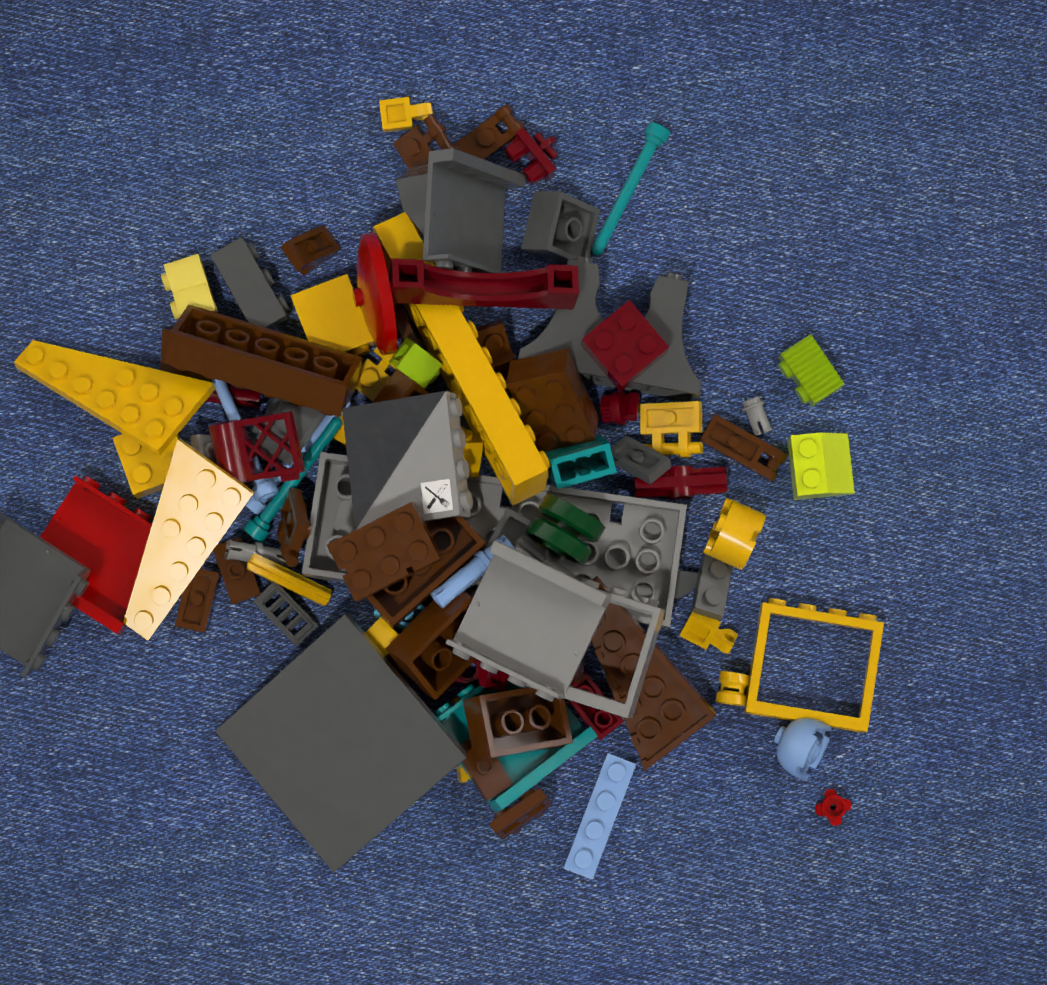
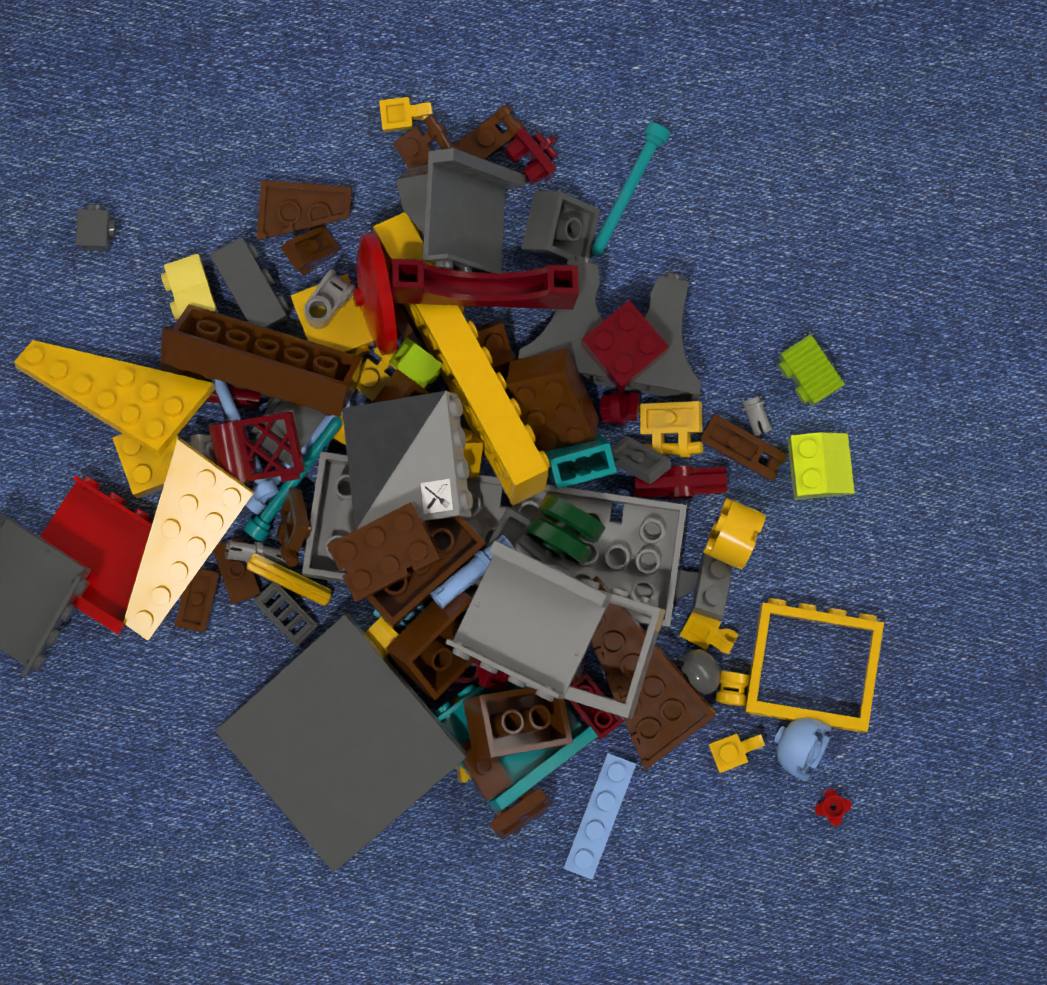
(94, 229): none -> dark grey brick
(299, 206): none -> reddish brown wing
(330, 294): none -> light grey piece
(701, 670): none -> dark grey hair
(731, 752): none -> yellow plate

